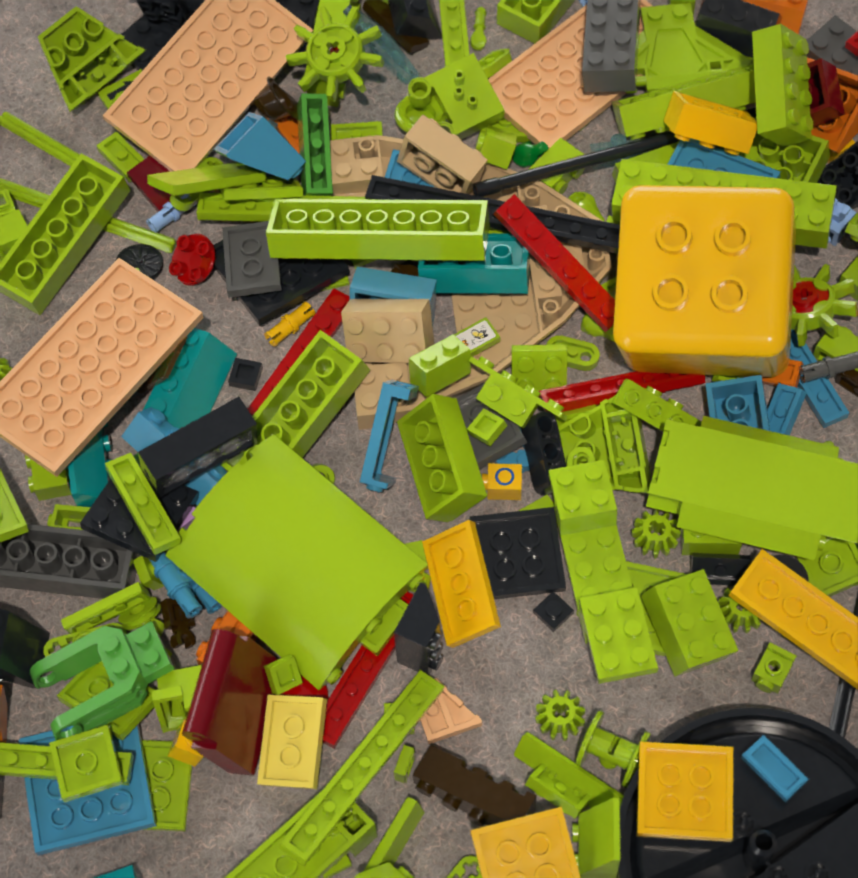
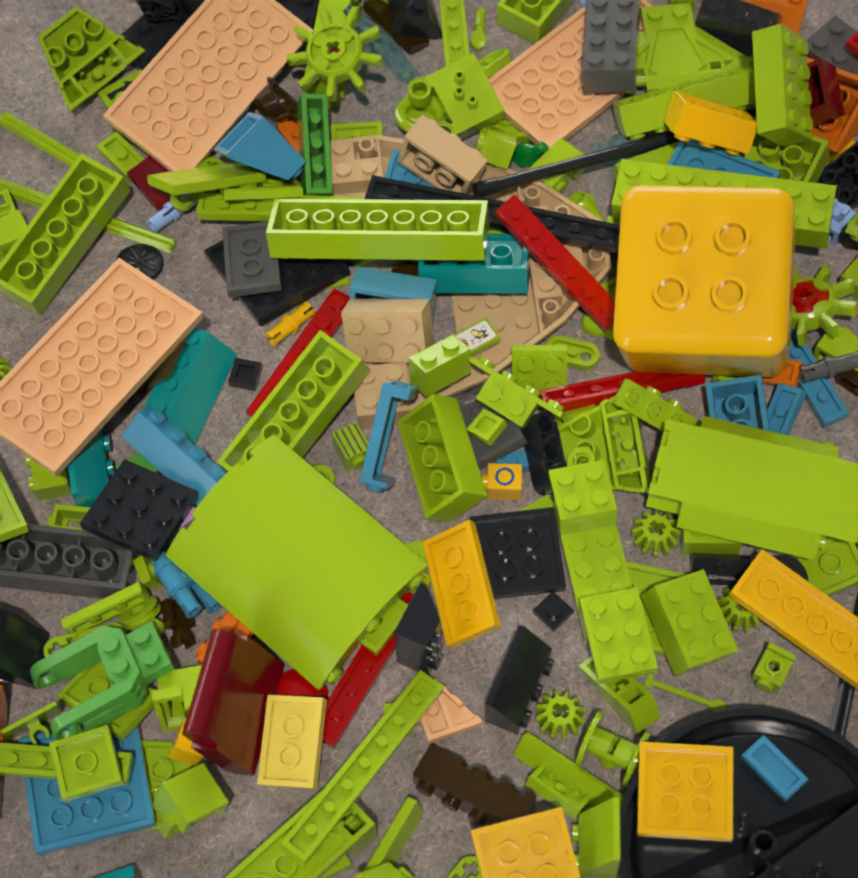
(33, 723): none -> lime piece
(143, 503): lime plate -> none
(188, 800): none -> lime plate
(192, 259): red dish -> none
(198, 447): black brick -> none
(283, 674): lime plate -> none
(350, 446): none -> lime brick
(404, 764): lime tile -> none
(519, 682): none -> black slope
(626, 697): none -> lime slope
(716, 705): none -> lime piece

